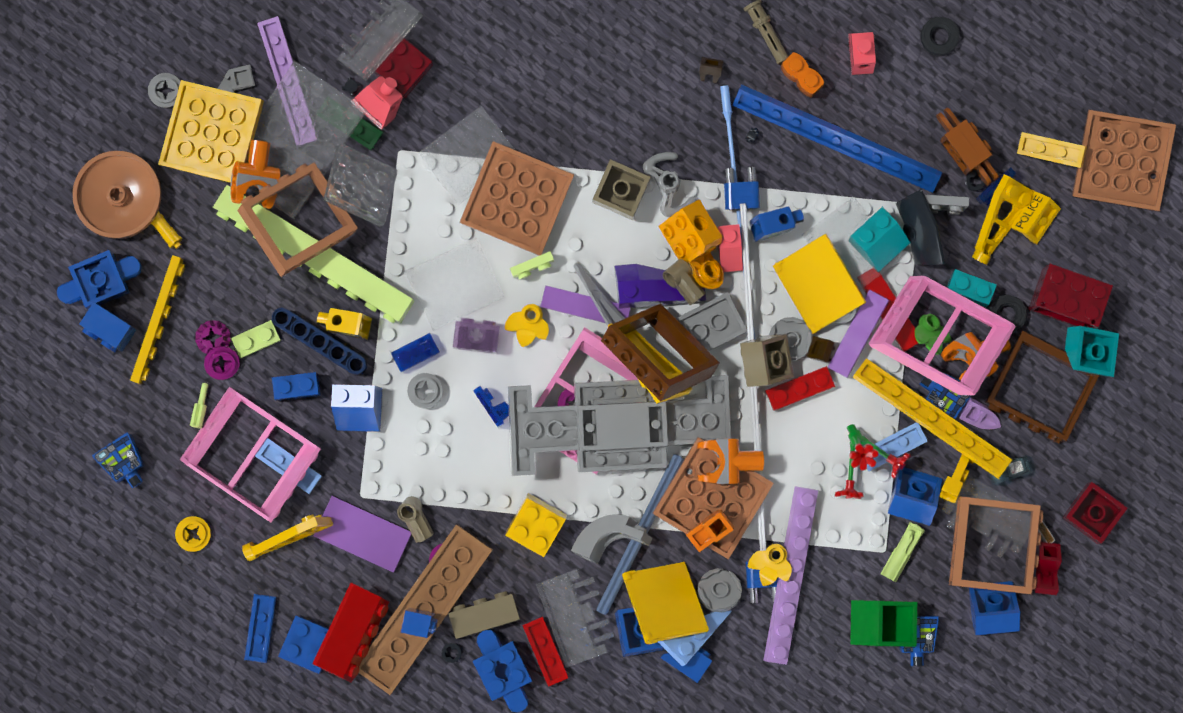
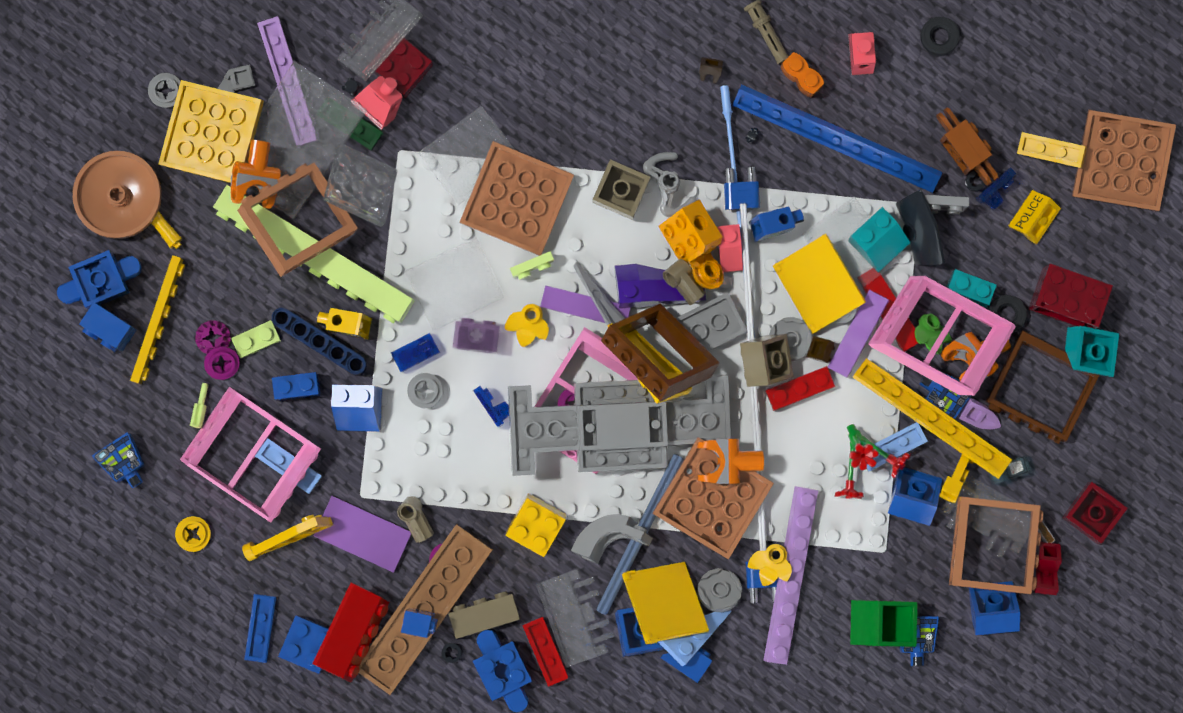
(710, 530): orange brick -> none
(902, 552): yellowish green piece -> none
(1013, 193): yellow plate -> none

